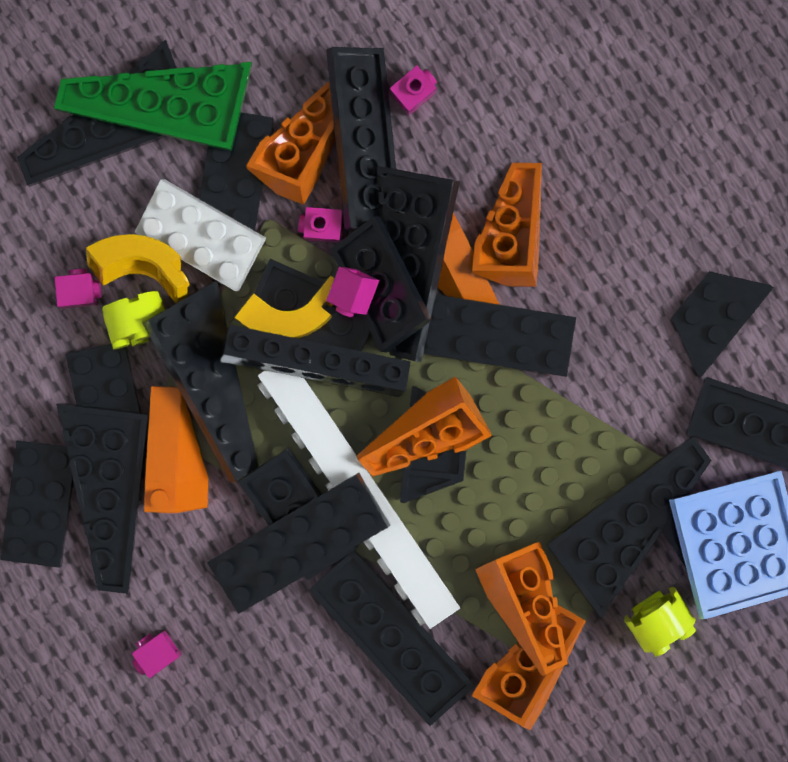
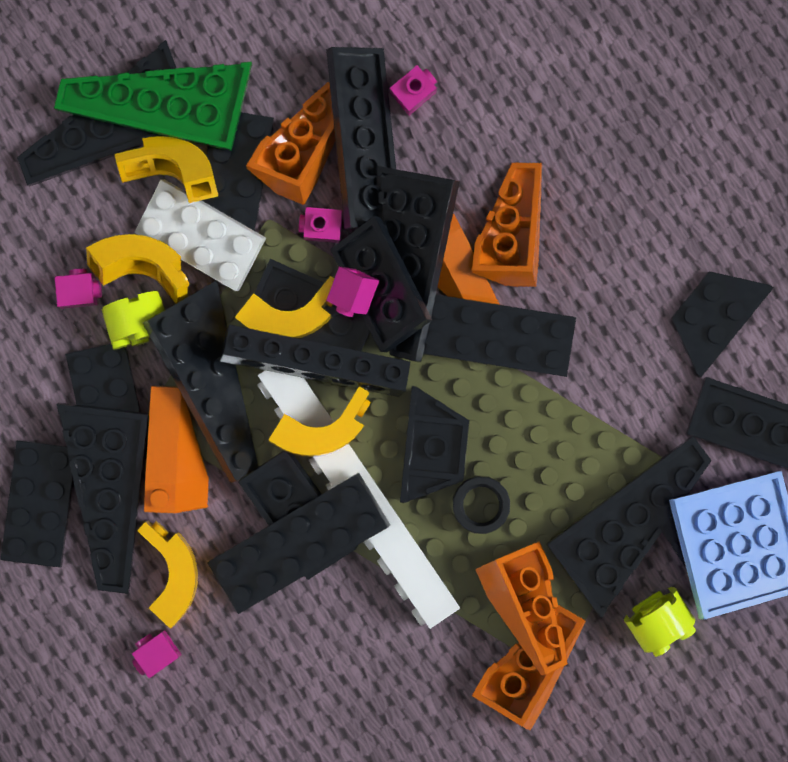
(172, 158): none -> yellow arch
(182, 569): none -> yellow arch
(320, 441): none -> yellow arch
(392, 637): black plate -> none
(434, 424): orange wedge -> none
(497, 521): none -> black tyre

